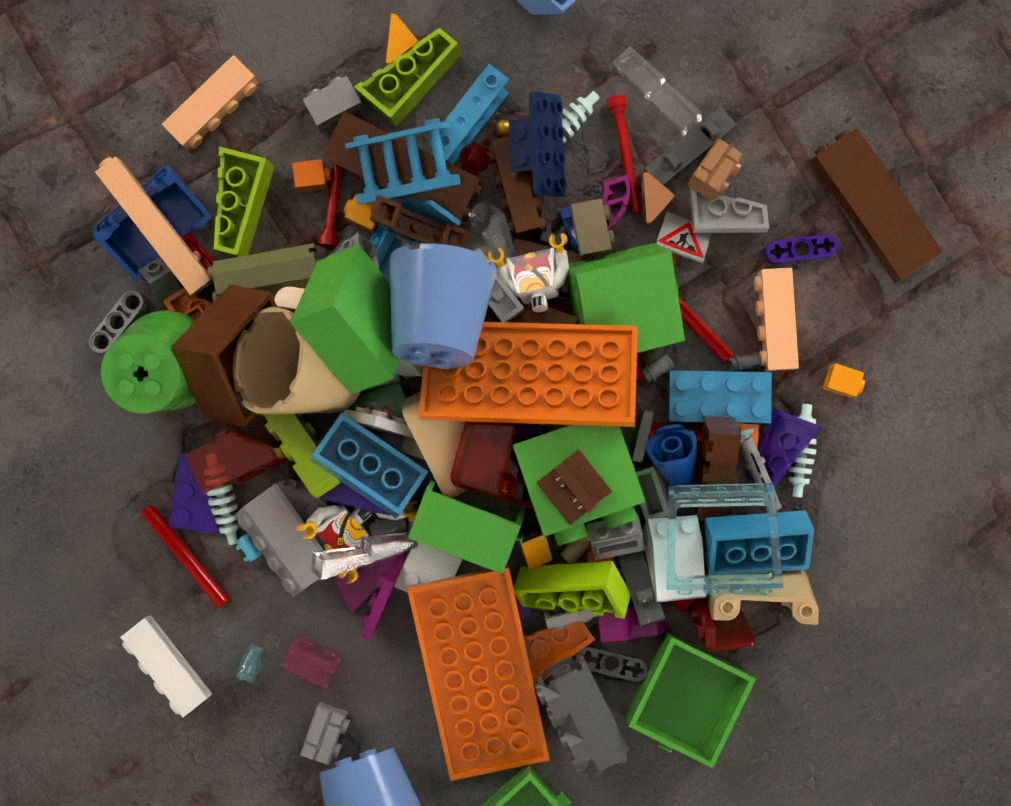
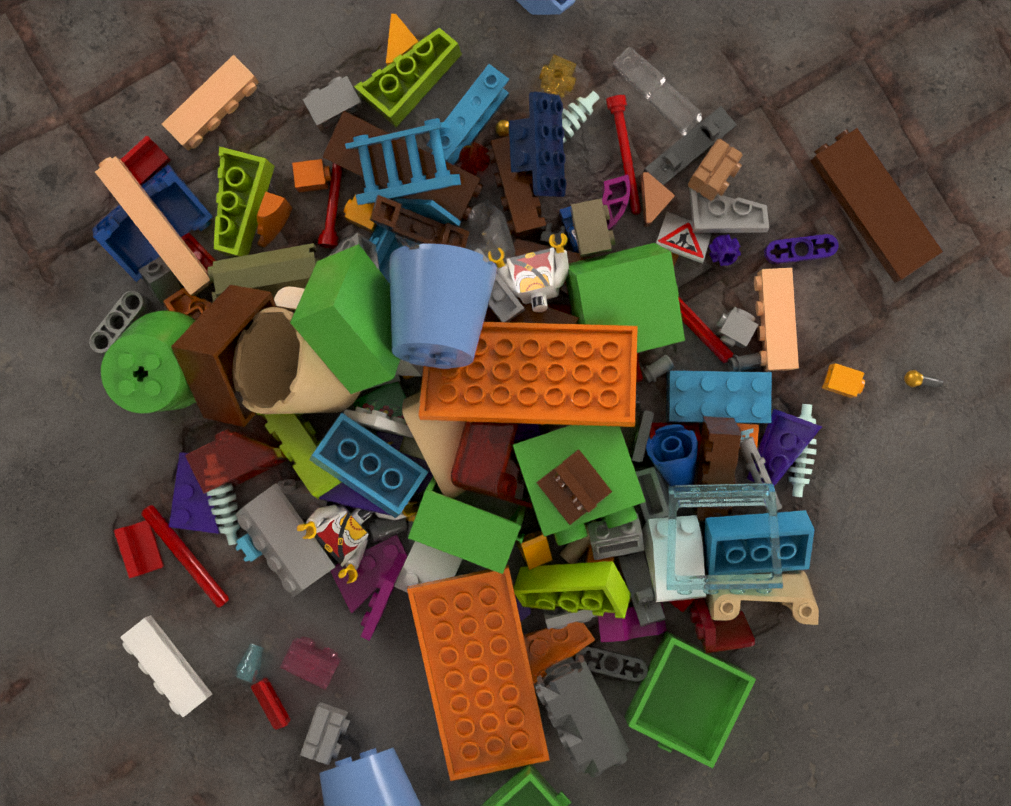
(139, 549): none -> red panel
(145, 160): none -> red panel
(271, 217): none -> orange slope
(271, 703): none -> red slope
(371, 549): clear slope -> none
(558, 76): none -> clear yellow brick
(724, 250): none -> dark purple gear
(736, 327): none -> light grey brick
(914, 378): none -> piece

